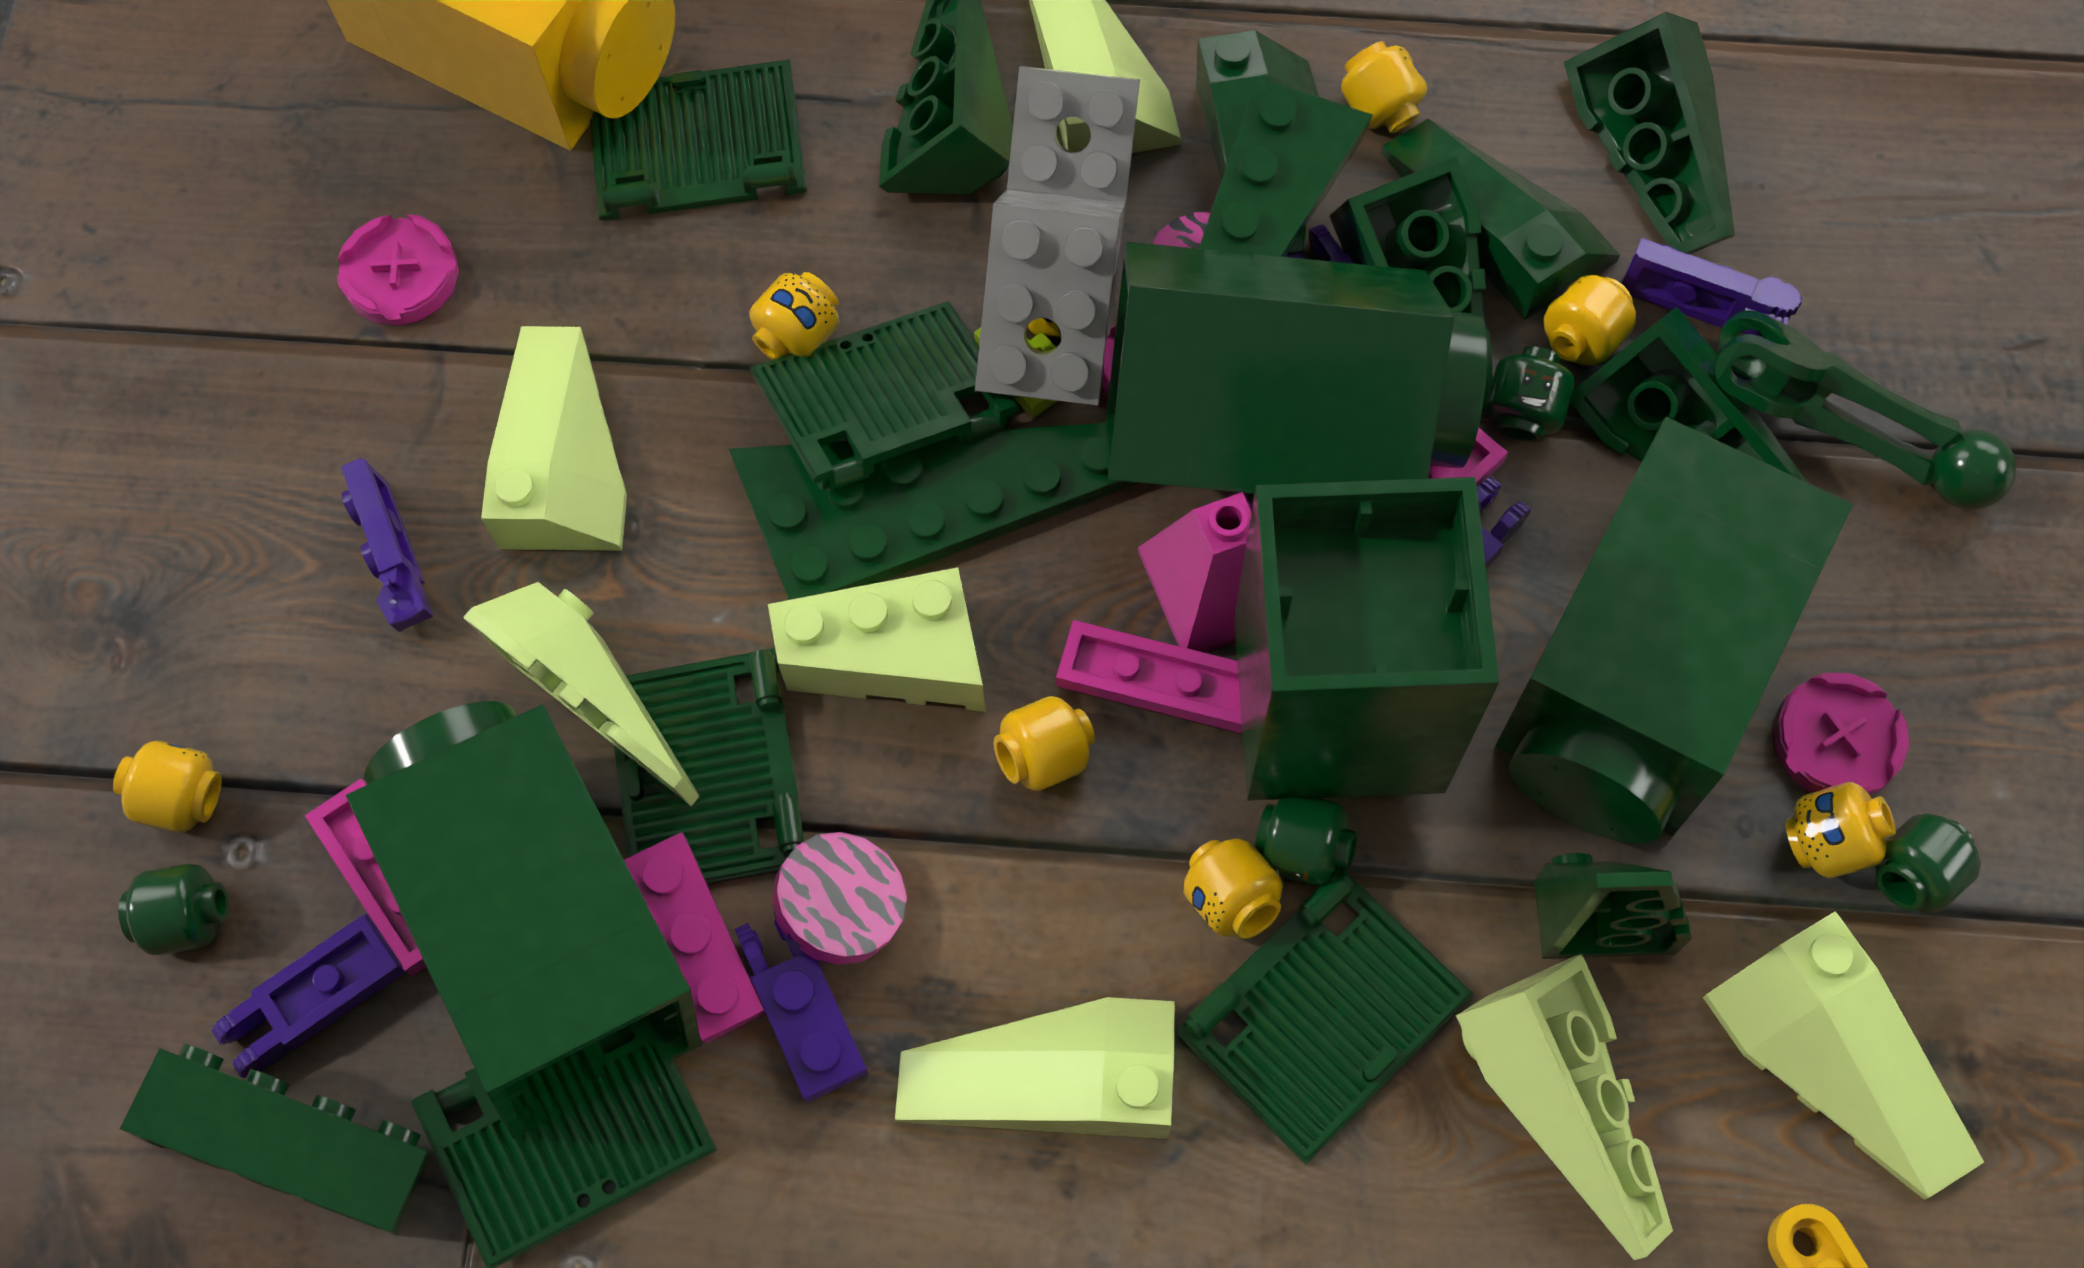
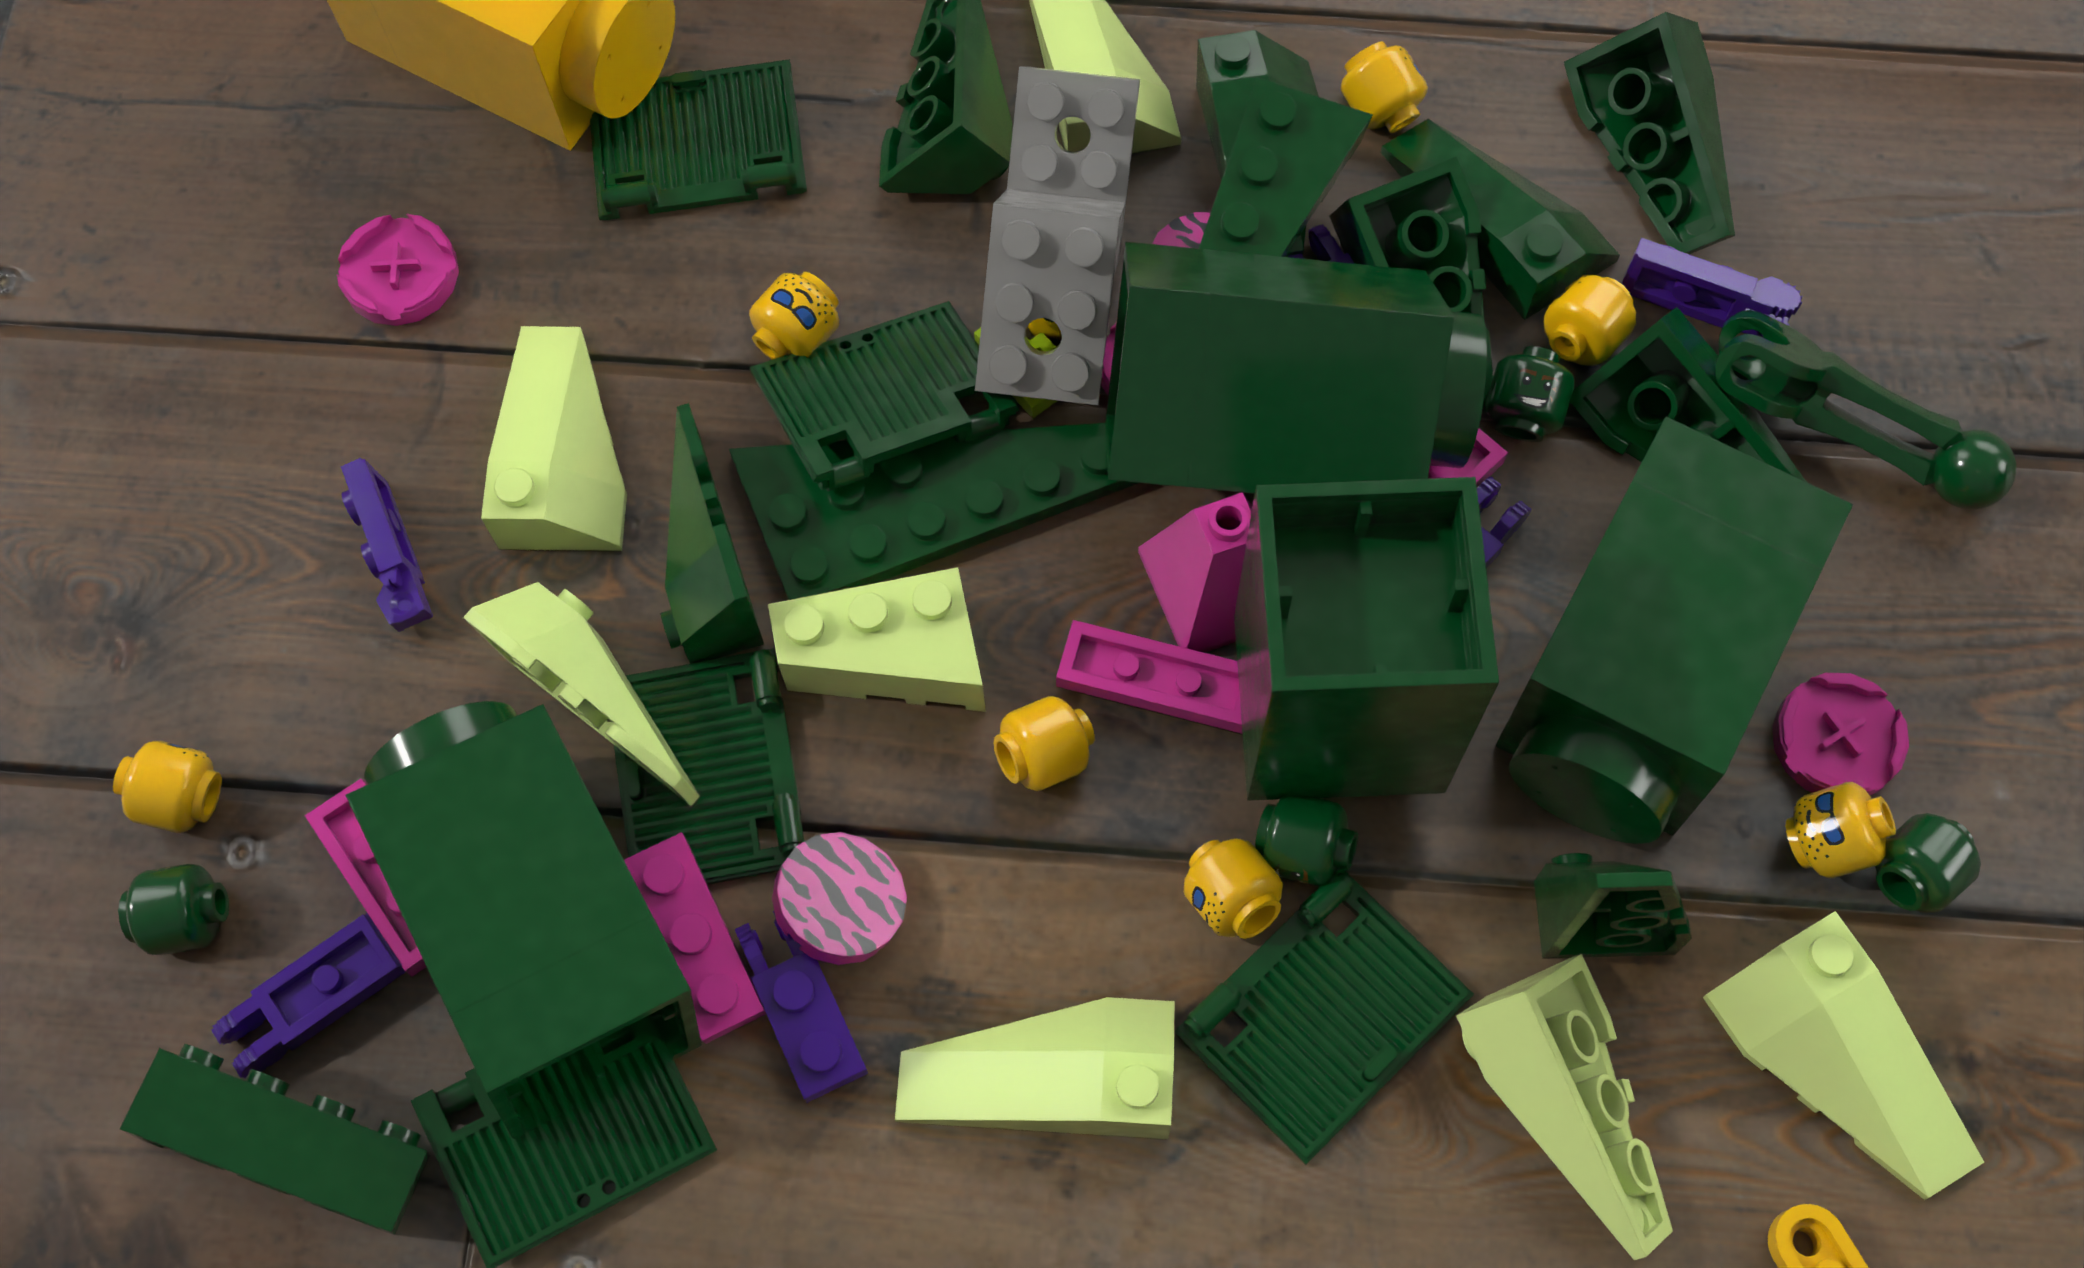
(703, 576): none -> dark green wedge

